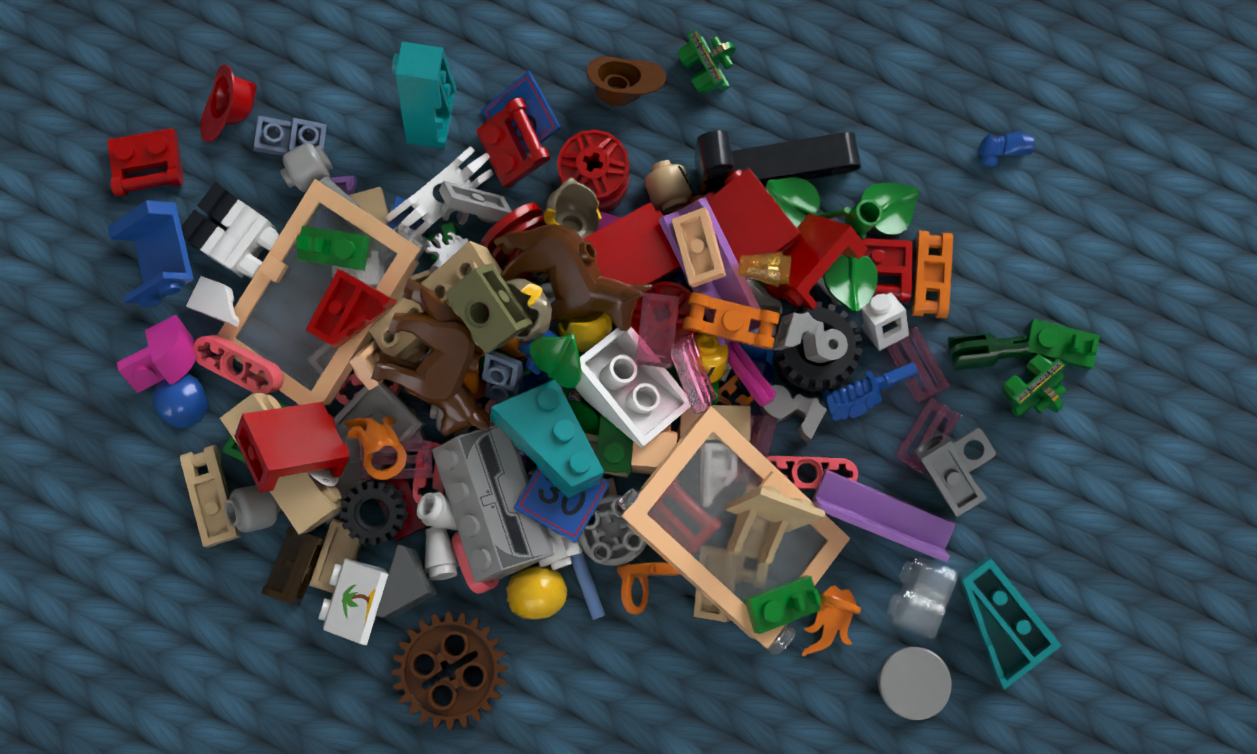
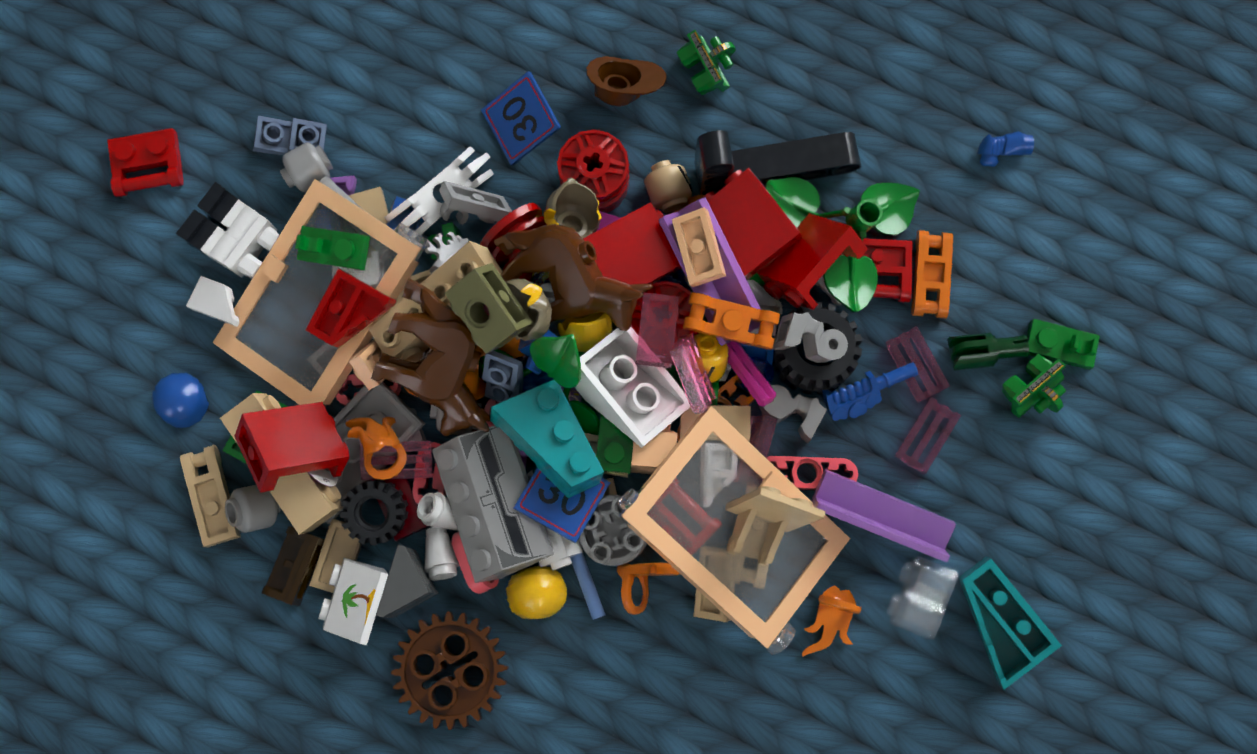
(159, 250): blue panel -> none
(167, 356): dark pink brick -> none
(227, 104): red piece -> none
(252, 364): coral beam -> none
(424, 93): teal wedge -> none
(505, 147): red plate -> none
(767, 267): clear yellow cone -> none
(782, 604): green plate -> none
(881, 311): white brick -> none
(914, 683): light grey tile -> none
(951, 468): dark grey piece -> none

